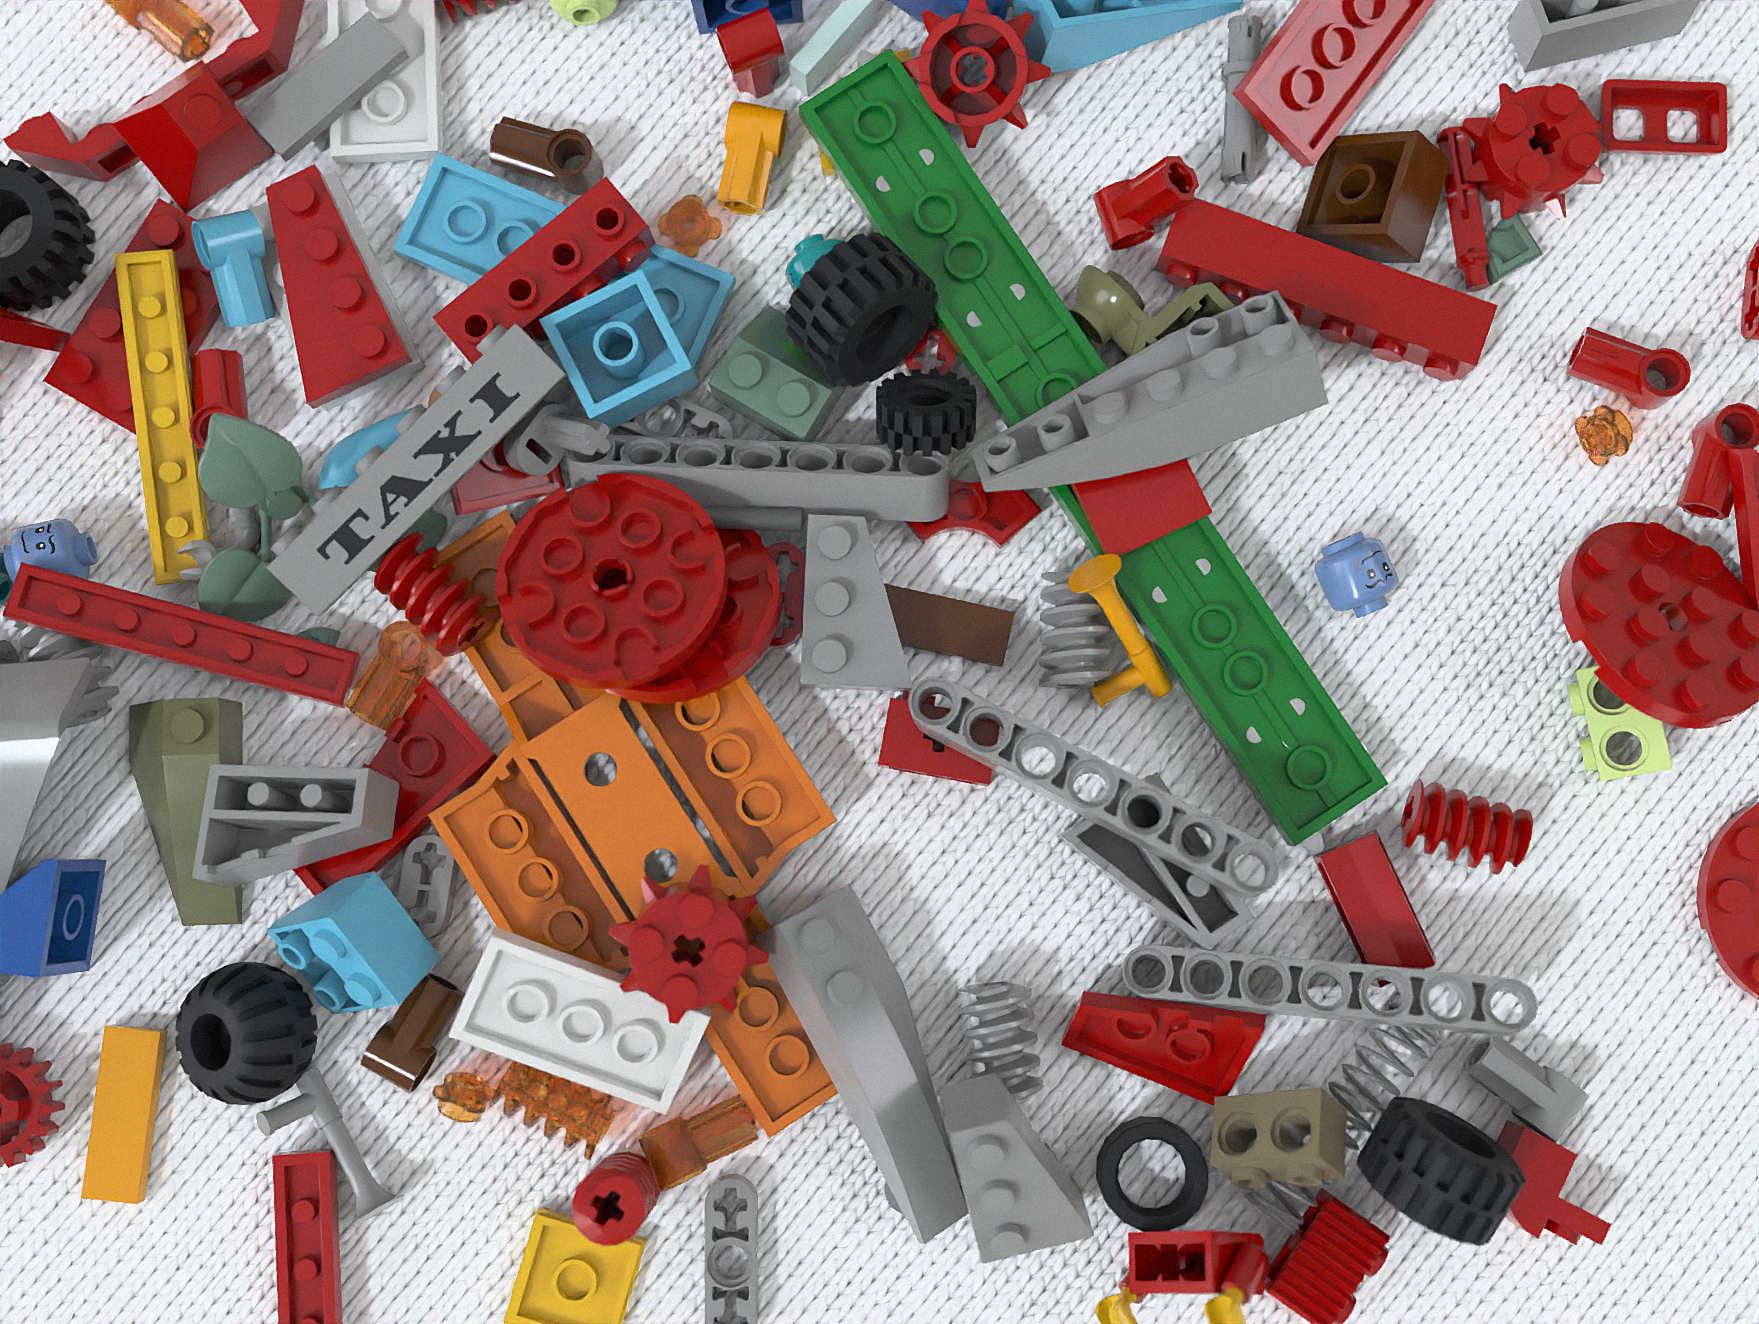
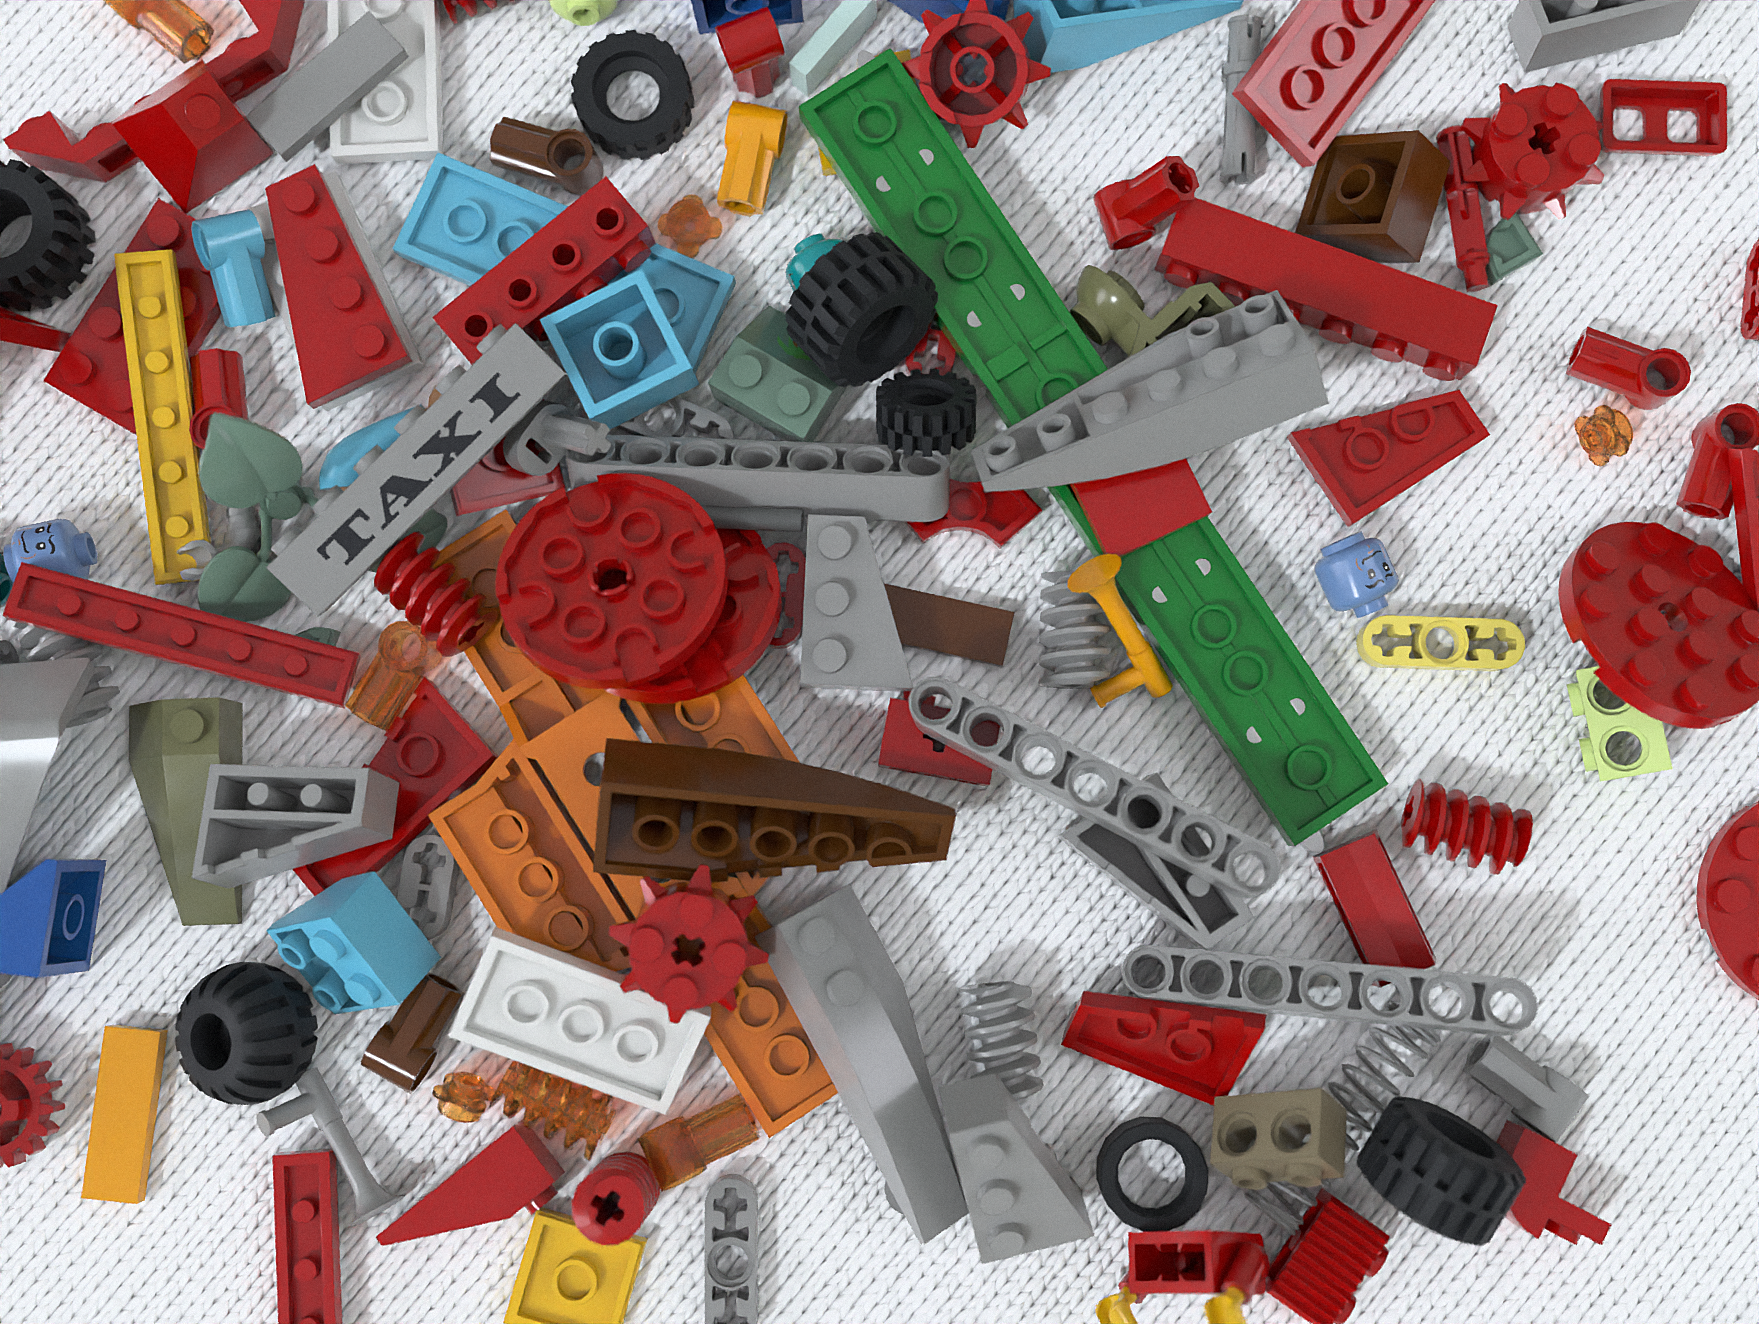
(489, 1188): none -> red slope
(632, 53): none -> black tyre
(745, 812): none -> reddish brown wedge
(1384, 453): none -> red wing
(1479, 630): none -> light yellow beam

